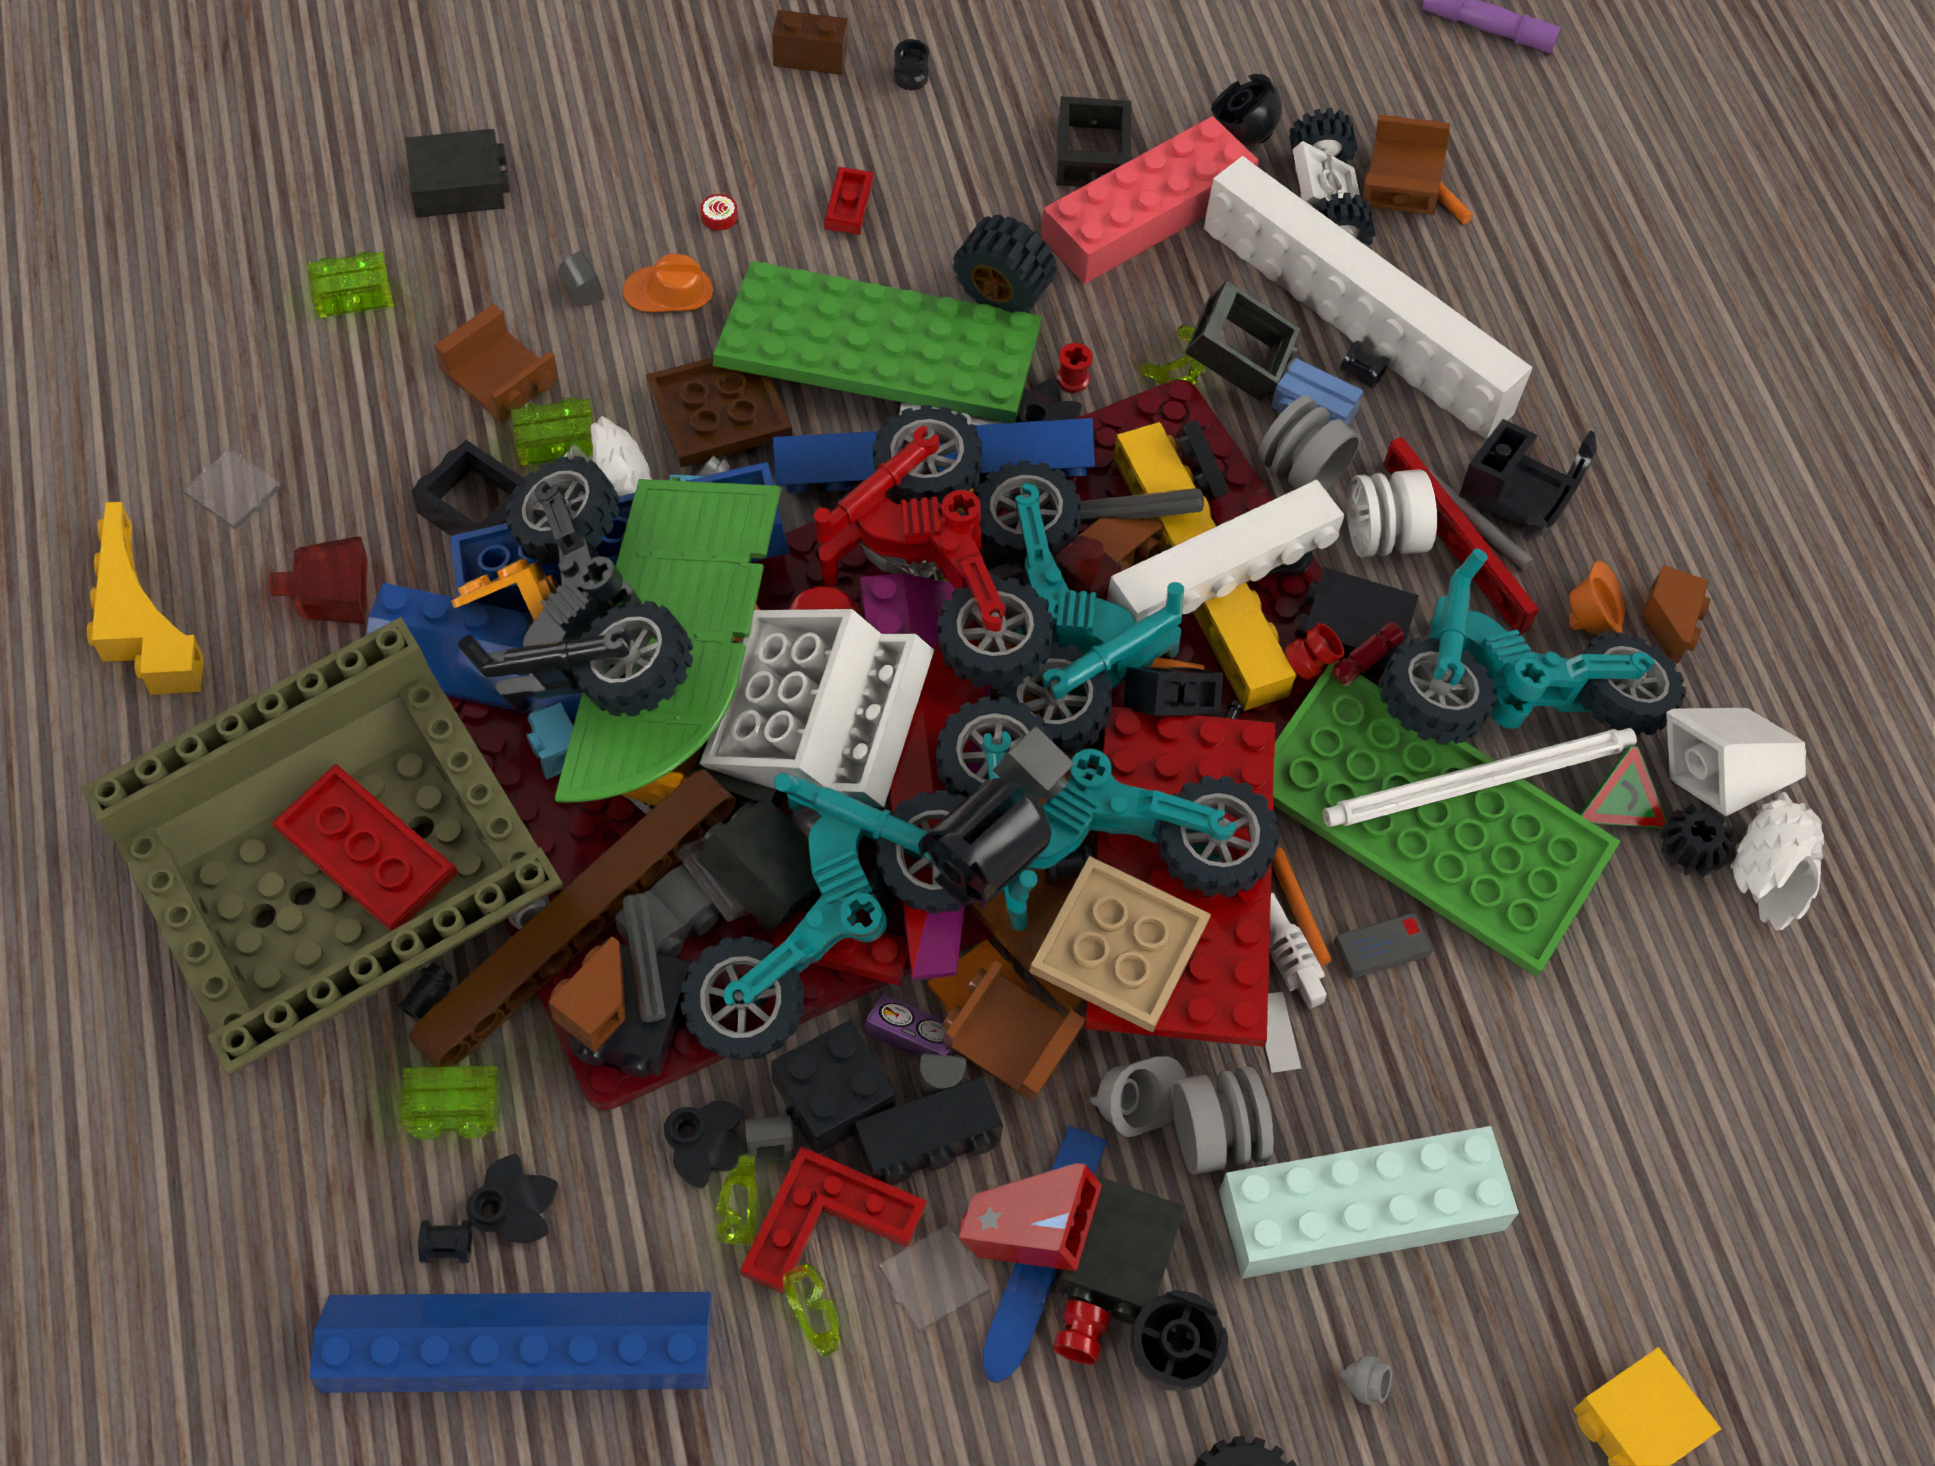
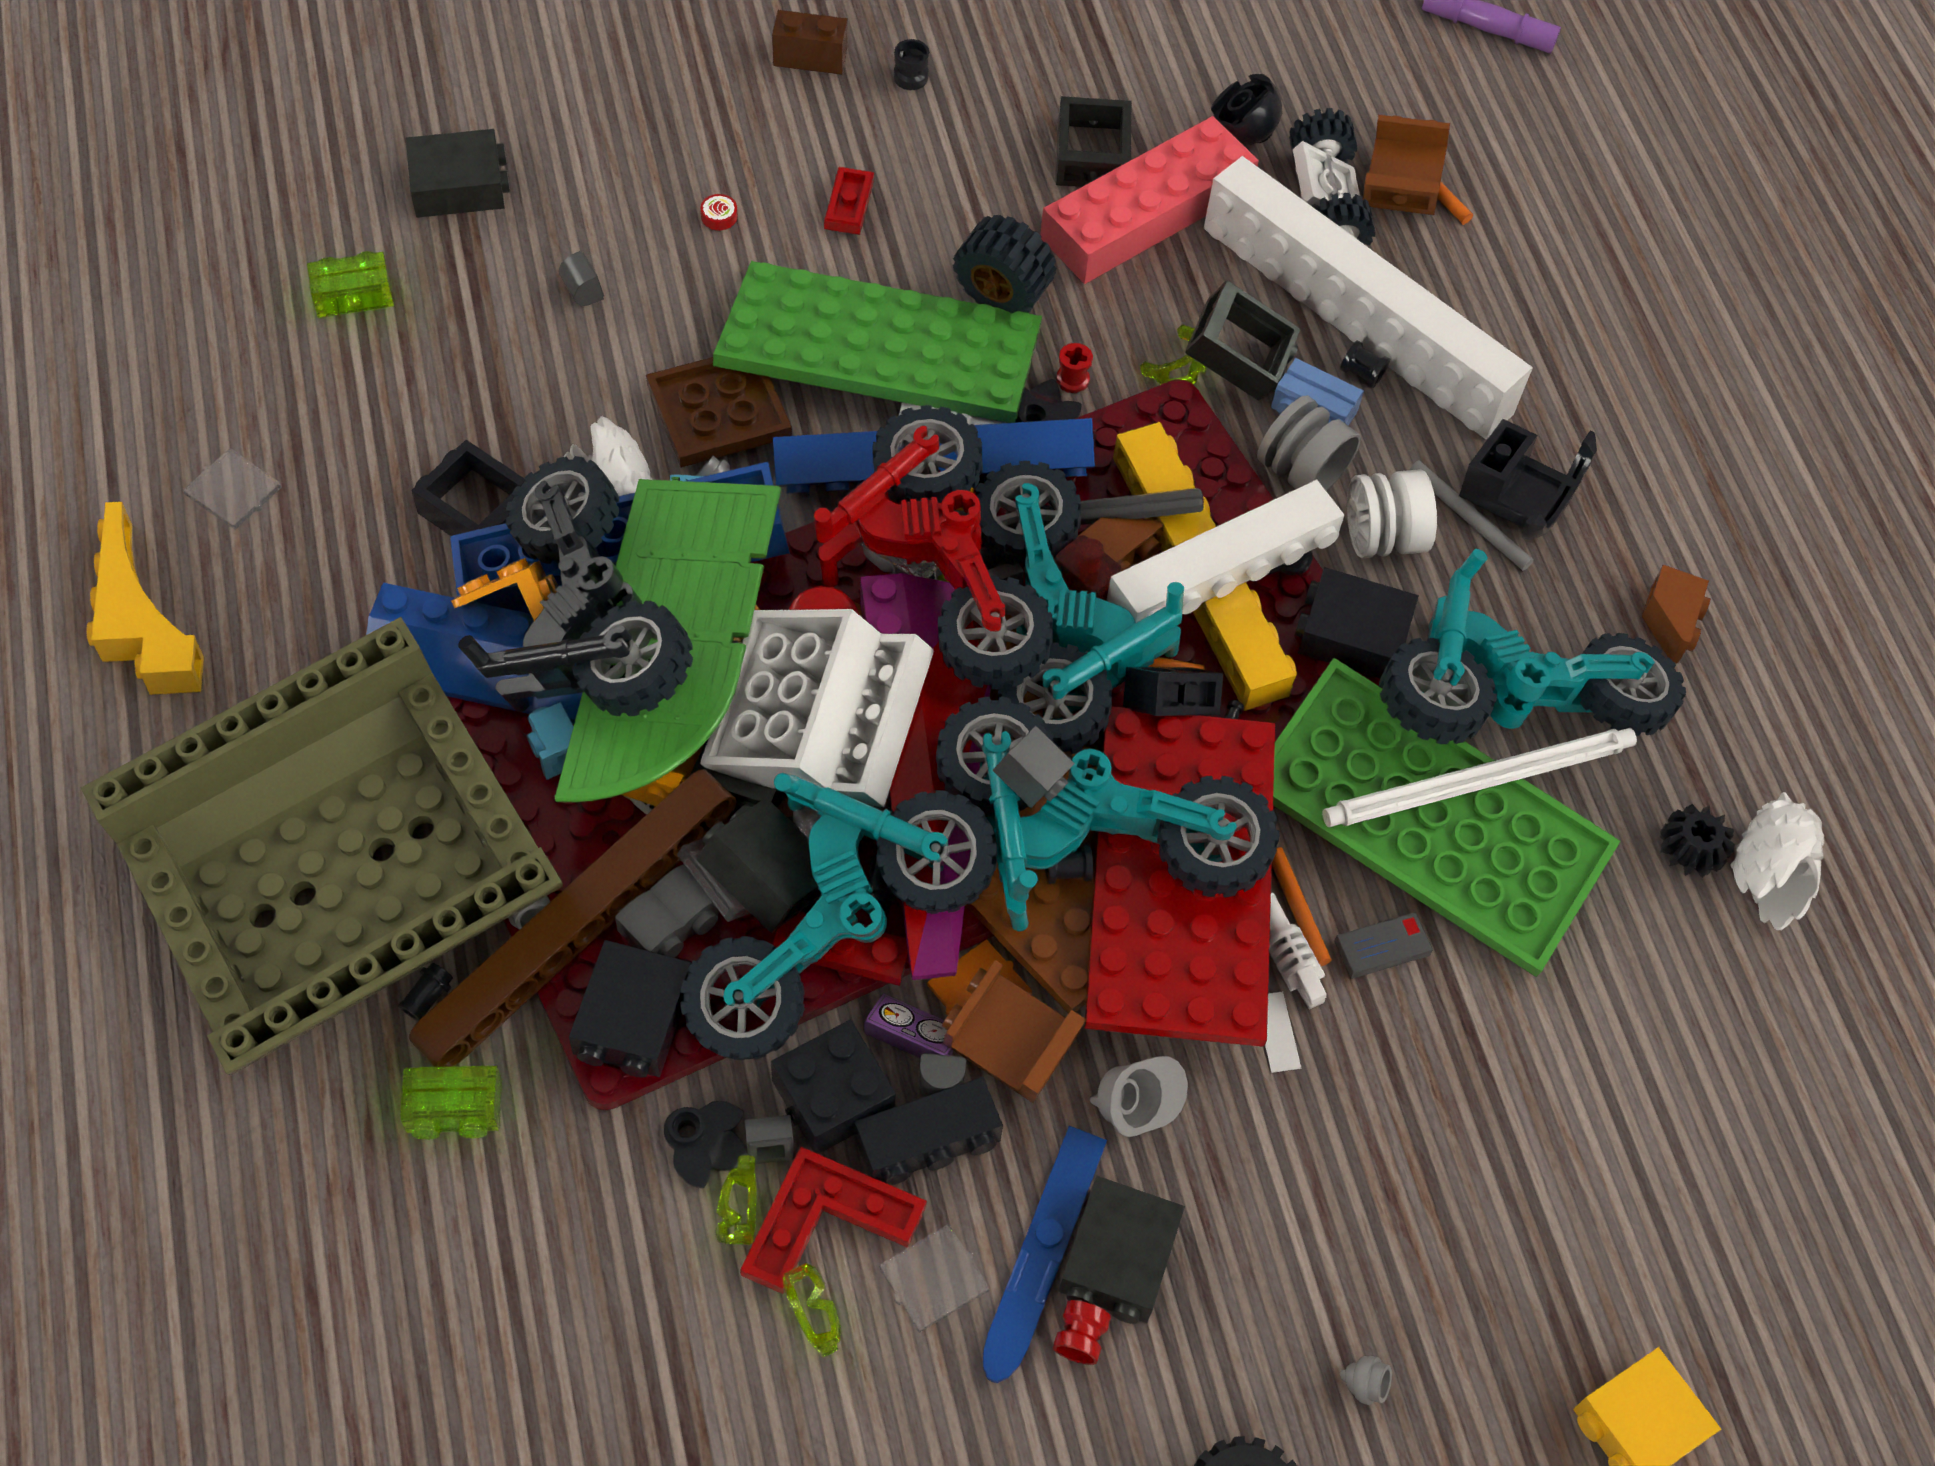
(327, 581): clear red torso -> none
(365, 848): red tile -> none
(445, 1241): black bush -> none
(494, 364): dark orange panel -> none
(512, 1342): blue slope -> none
(519, 1201): black plate -> none
(551, 429): clear neon green brick -> none
(593, 999): dark orange slope -> none
(643, 958): dark grey axle -> none
(669, 285): orange piece -> none
(987, 841): black cylinder -> none
(1034, 1219): slope -> none
(1120, 944): tan plate -> none
(1178, 1341): black cylinder -> none
(1198, 452): black wing -> none
(1232, 1119): light grey wheel -> none
(1314, 651): red wheel -> none
(1367, 1201): light aqua brick -> none
(1368, 653): dark red axle -> none
(1463, 538): red tile -> none
(1597, 602): orange piece -> none
(1626, 795): piece -> none
(1731, 756): white slope -> none

